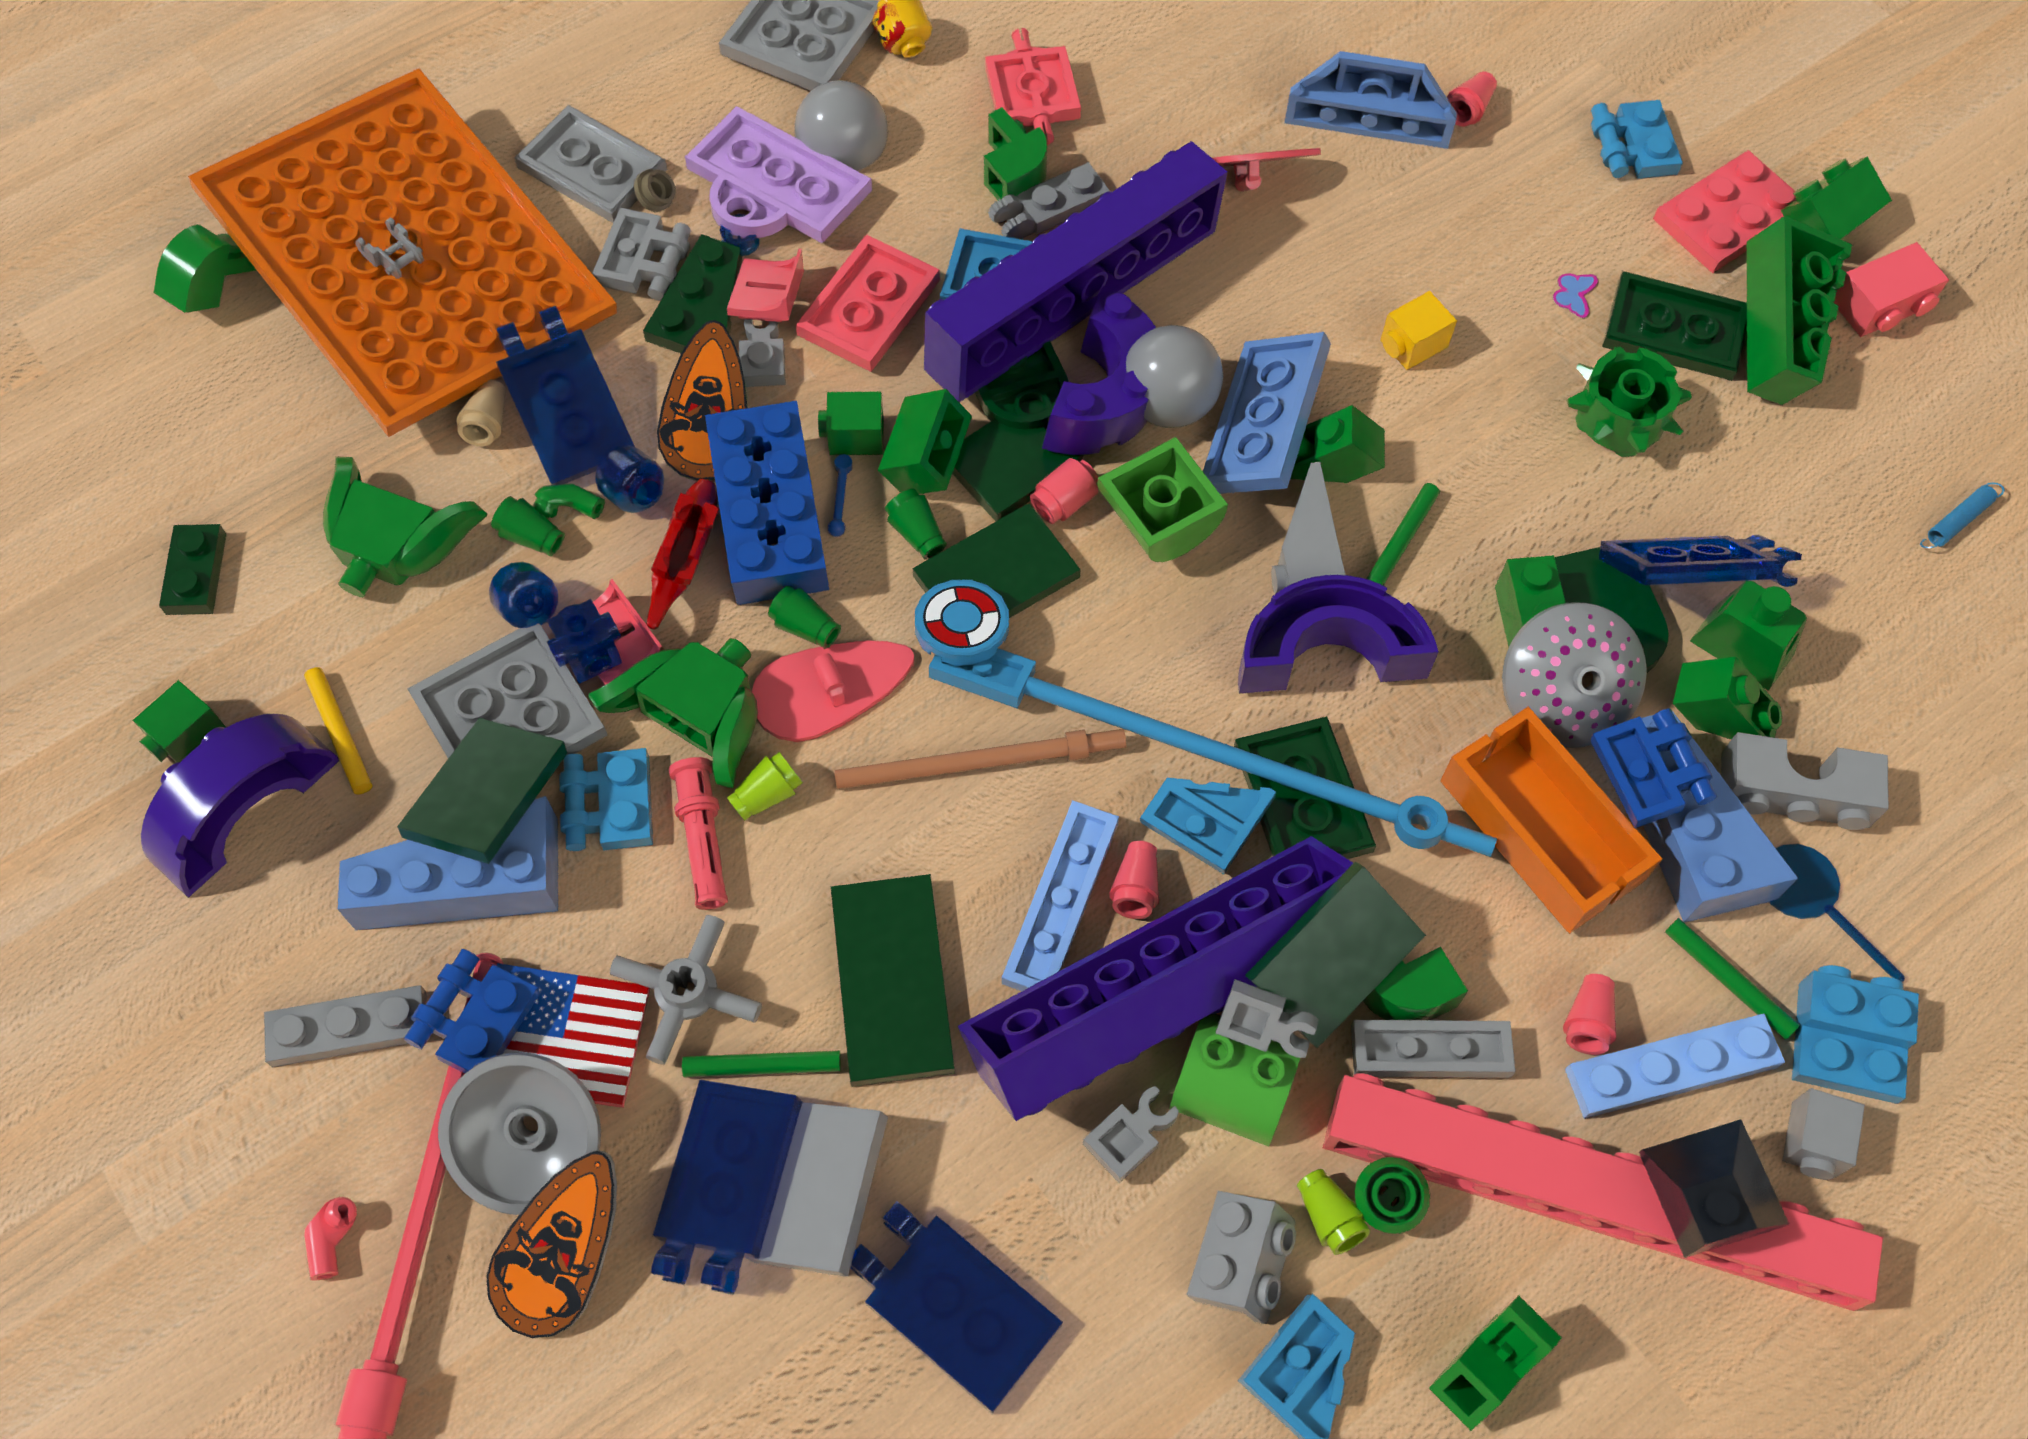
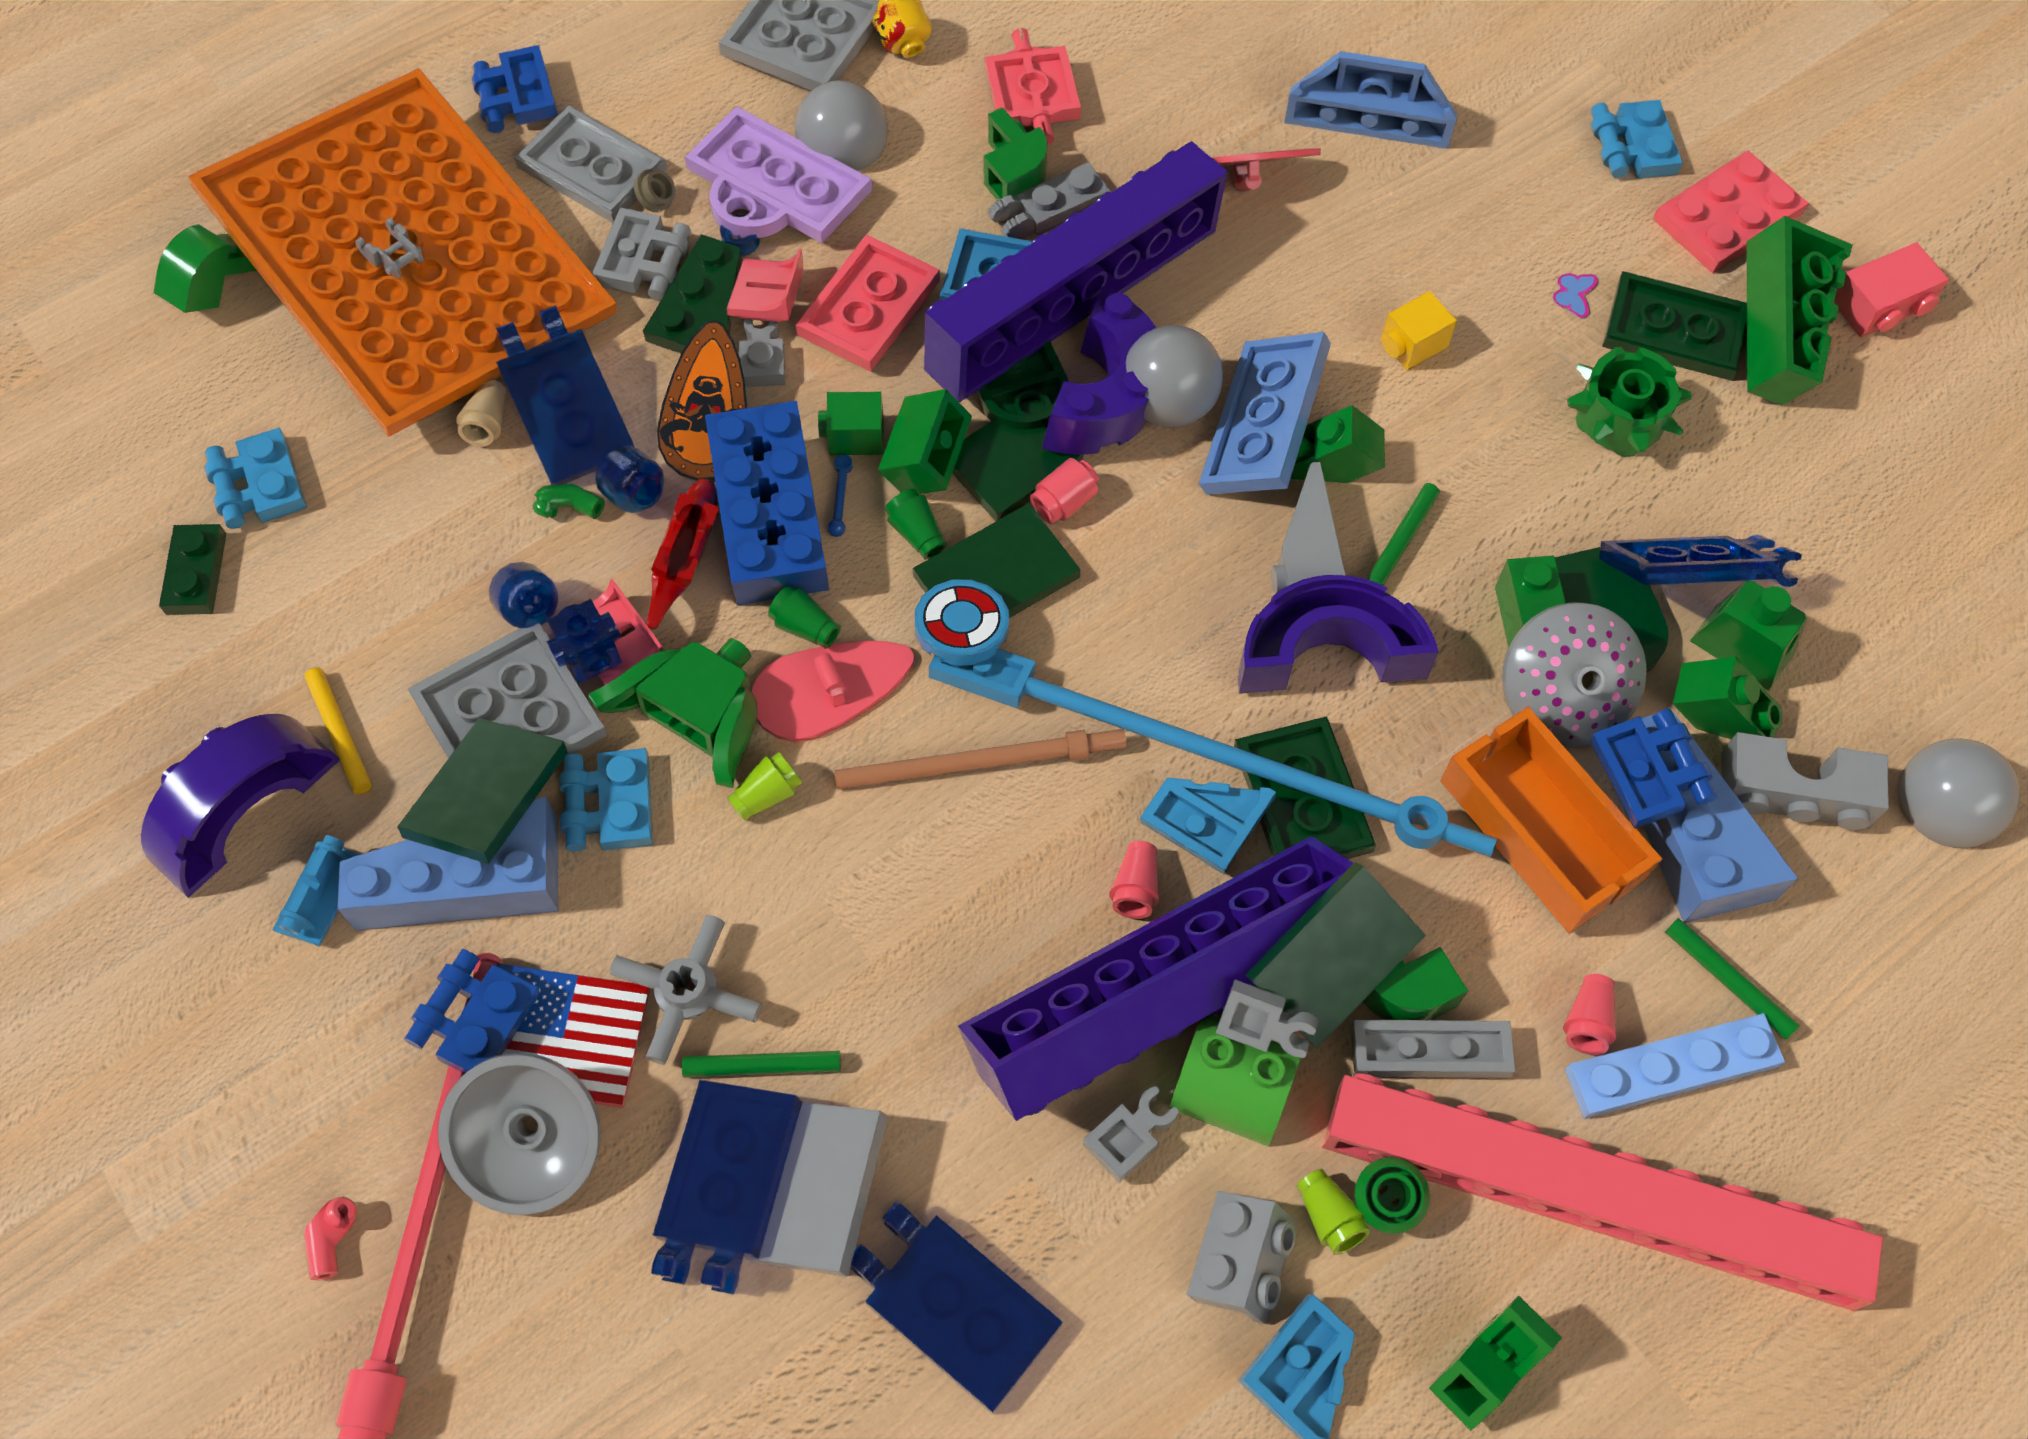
(176, 723): green brick -> none
(269, 474): none -> dark azure plate
(315, 895): none -> dark azure hinge
(340, 1026): light grey plate -> none
(387, 533): green torso -> none
(526, 526): green cone -> none
(527, 86): none -> blue plate
(555, 1249): shield -> none
(697, 811): coral pin -> none
(891, 981): dark green tile -> none
(1061, 896): light blue plate -> none
(1164, 501): bright green brick -> none
(1472, 98): coral cone -> none
(1713, 1188): black slope -> none
(1816, 894): clear blue piece -> none
(1823, 1134): light grey brick -> none
(1841, 199): green brick -> none
(1854, 1033): dark azure plate -> none
(1959, 793): none -> light grey piece
(1962, 515): dark azure piece -> none

